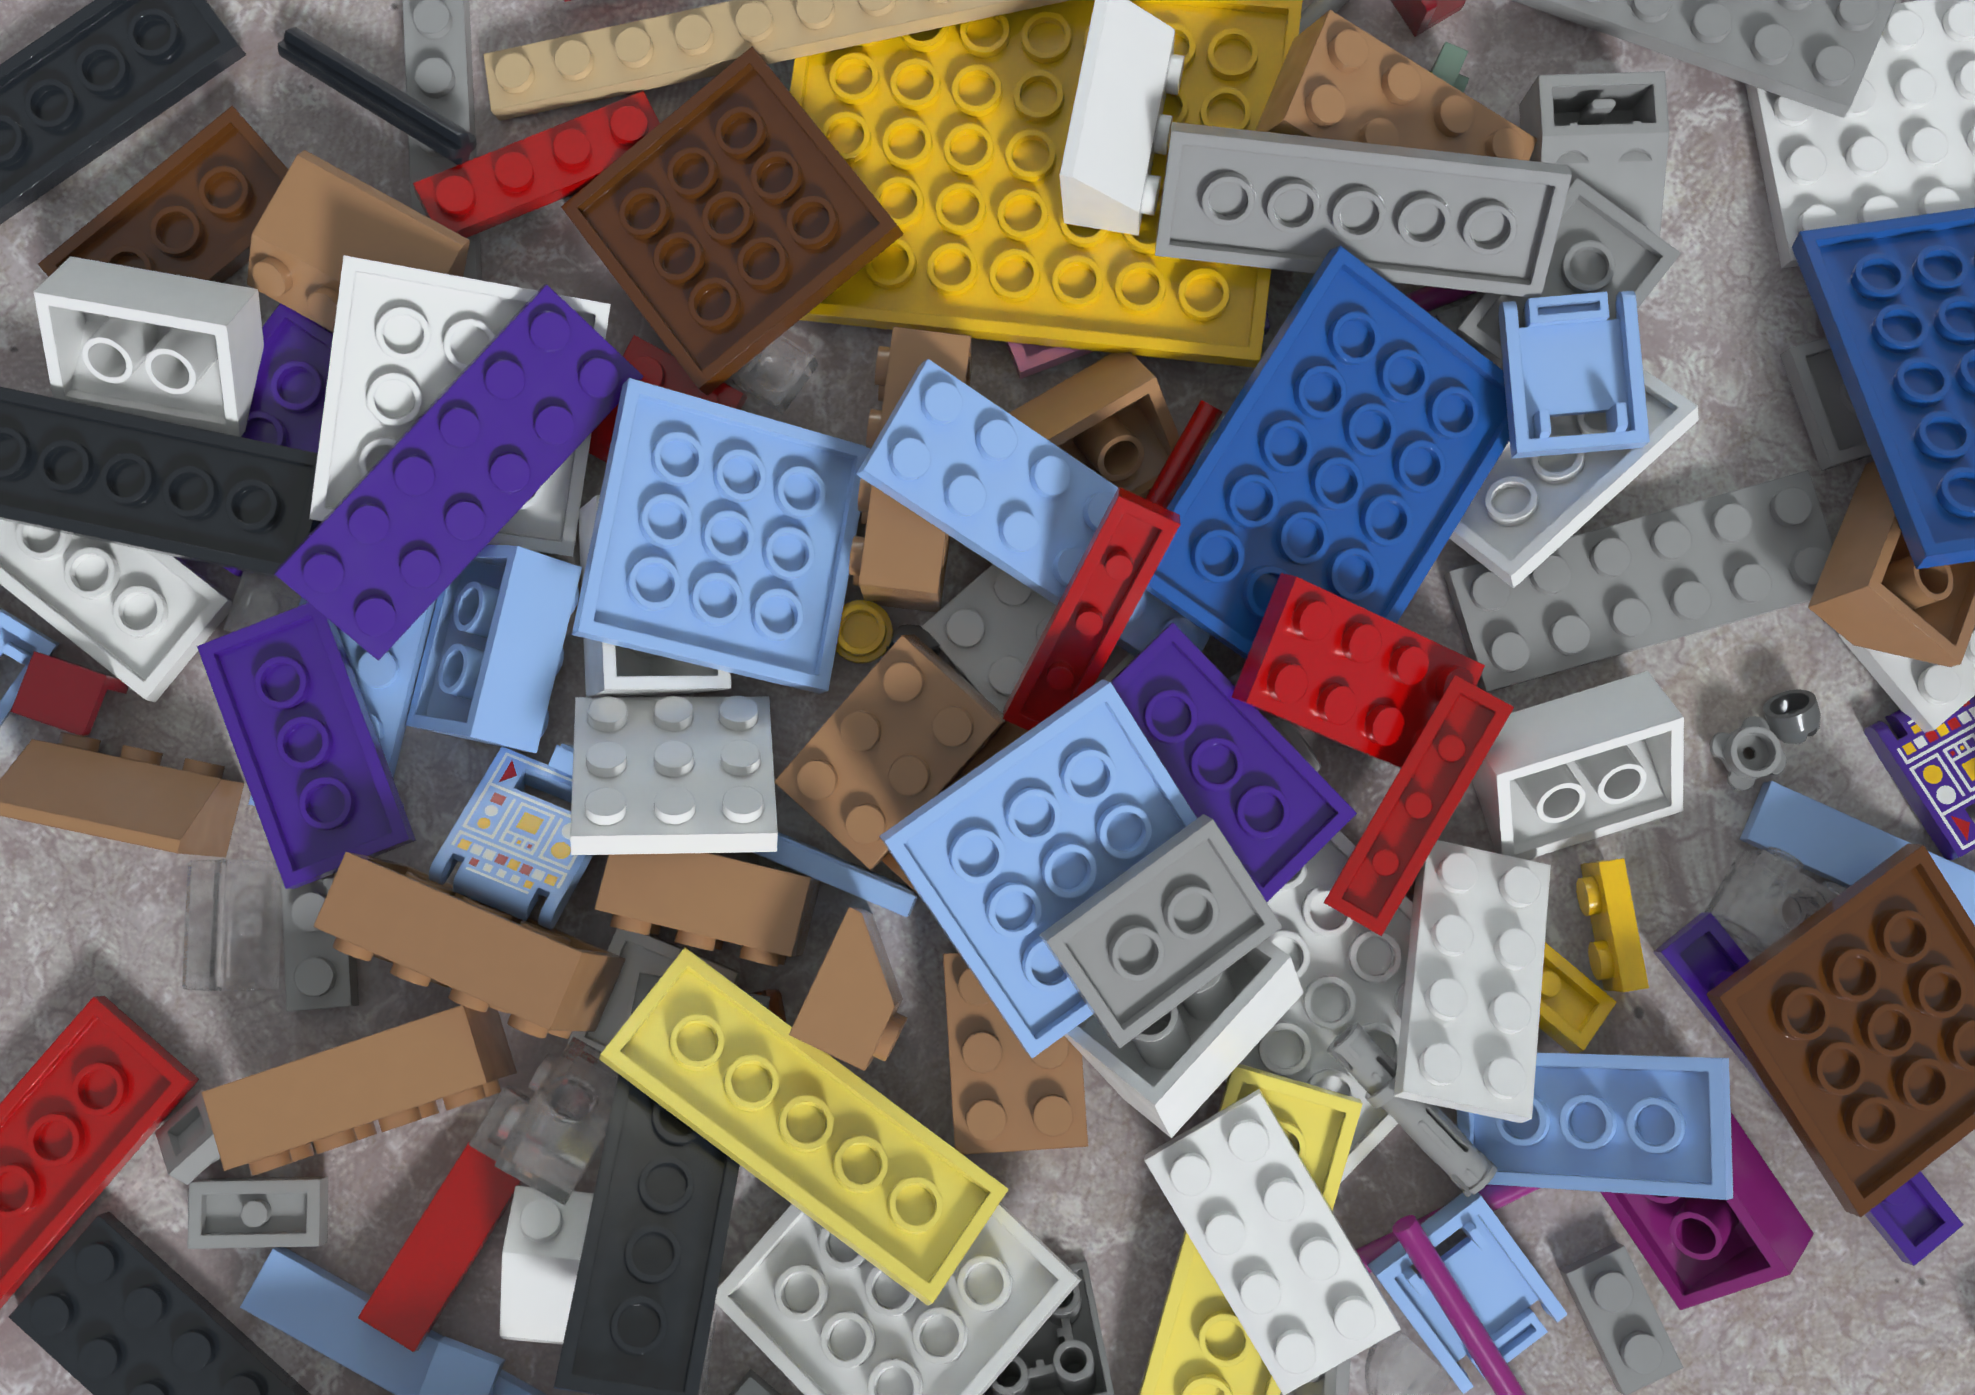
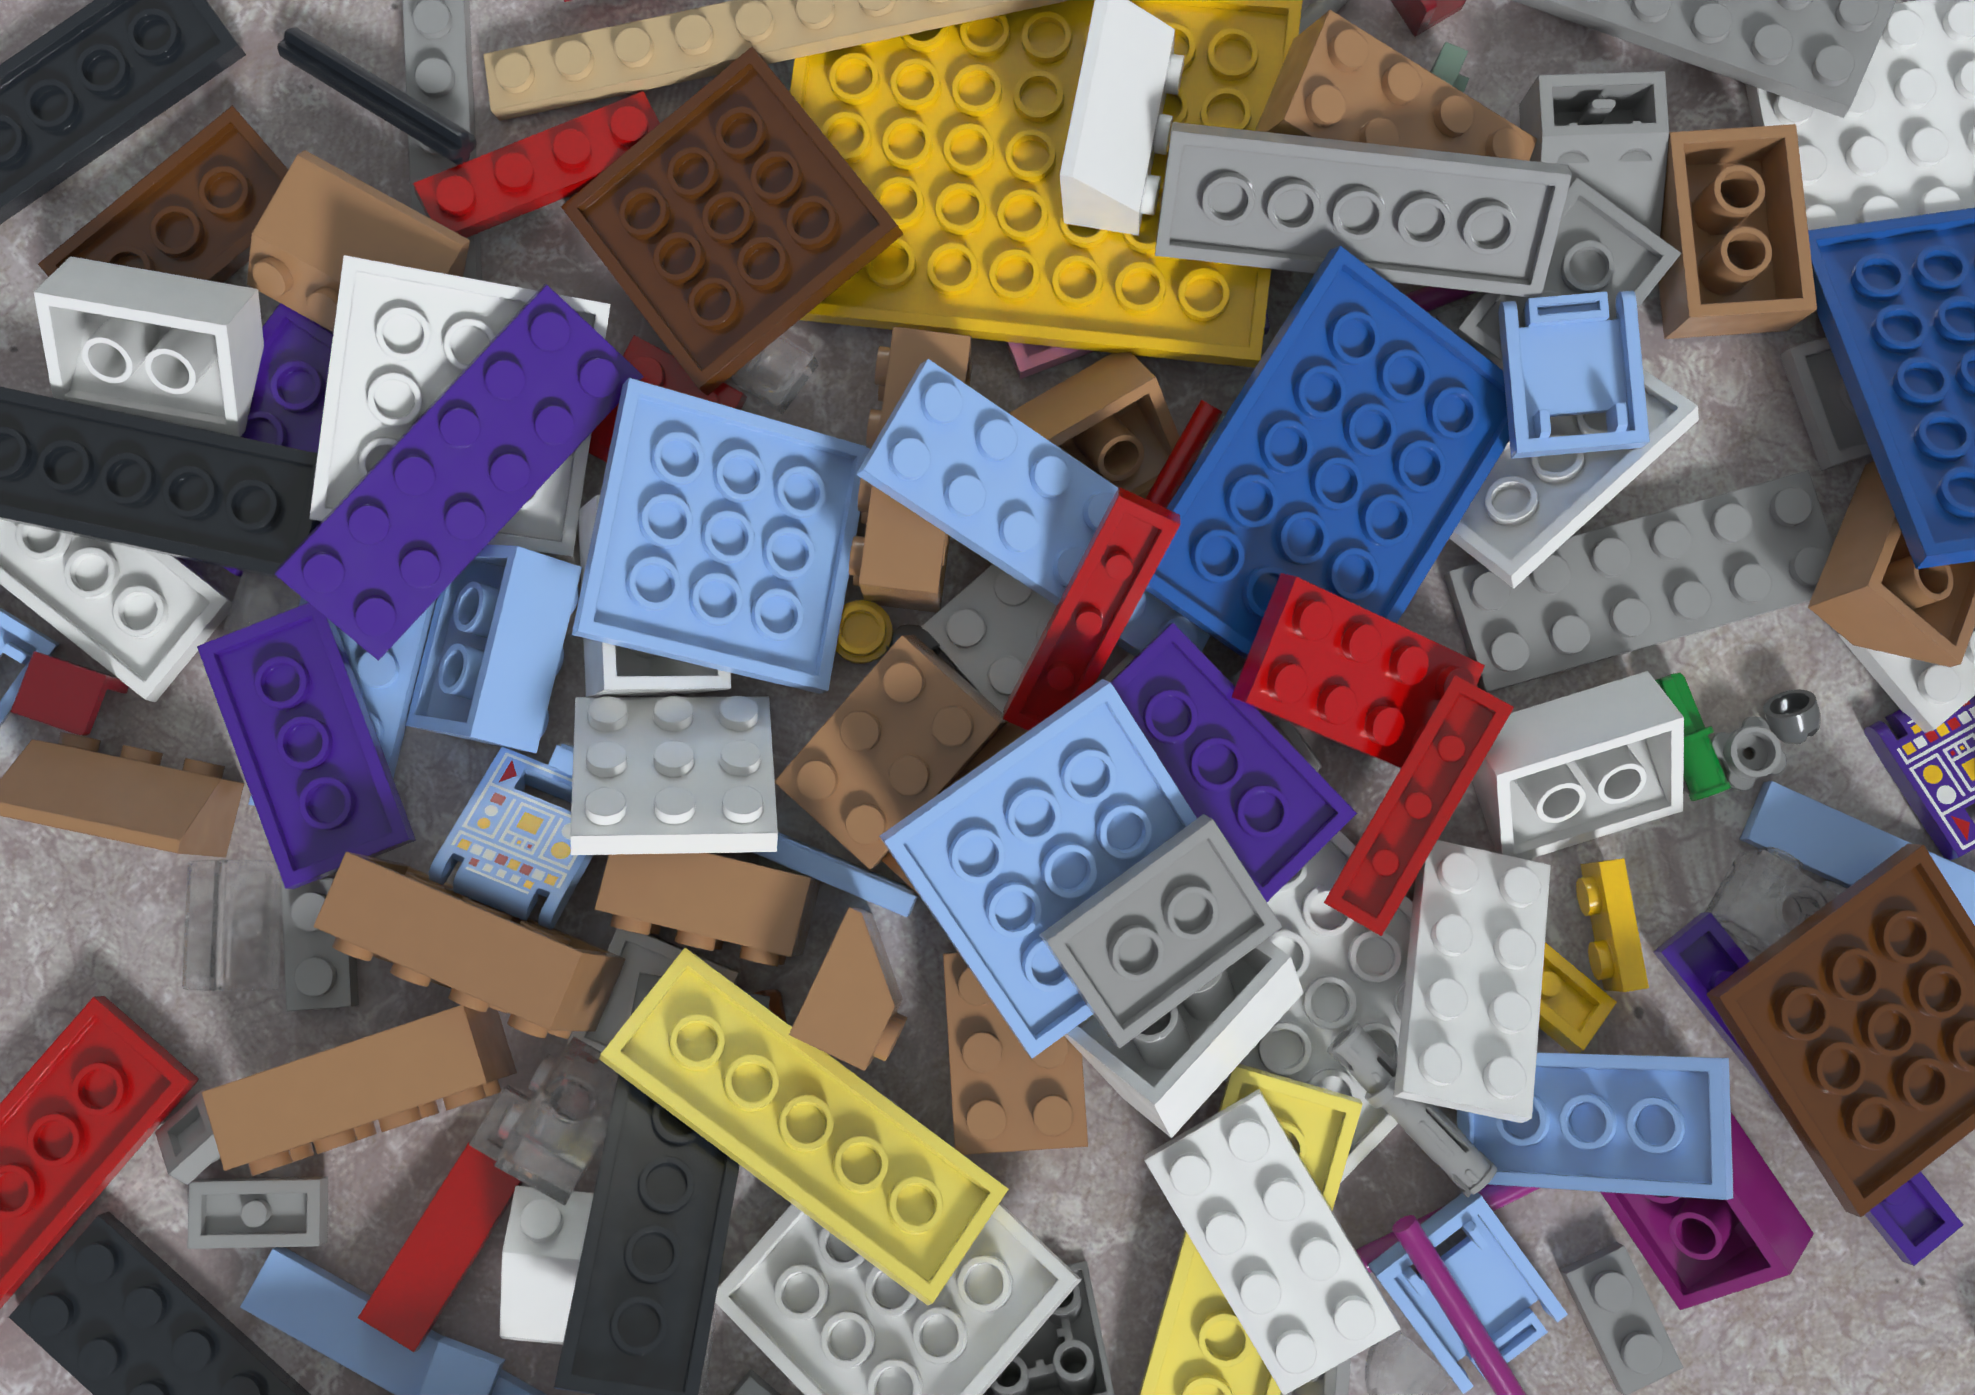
(1701, 765): none -> green axle
(1740, 232): none -> medium nougat brick

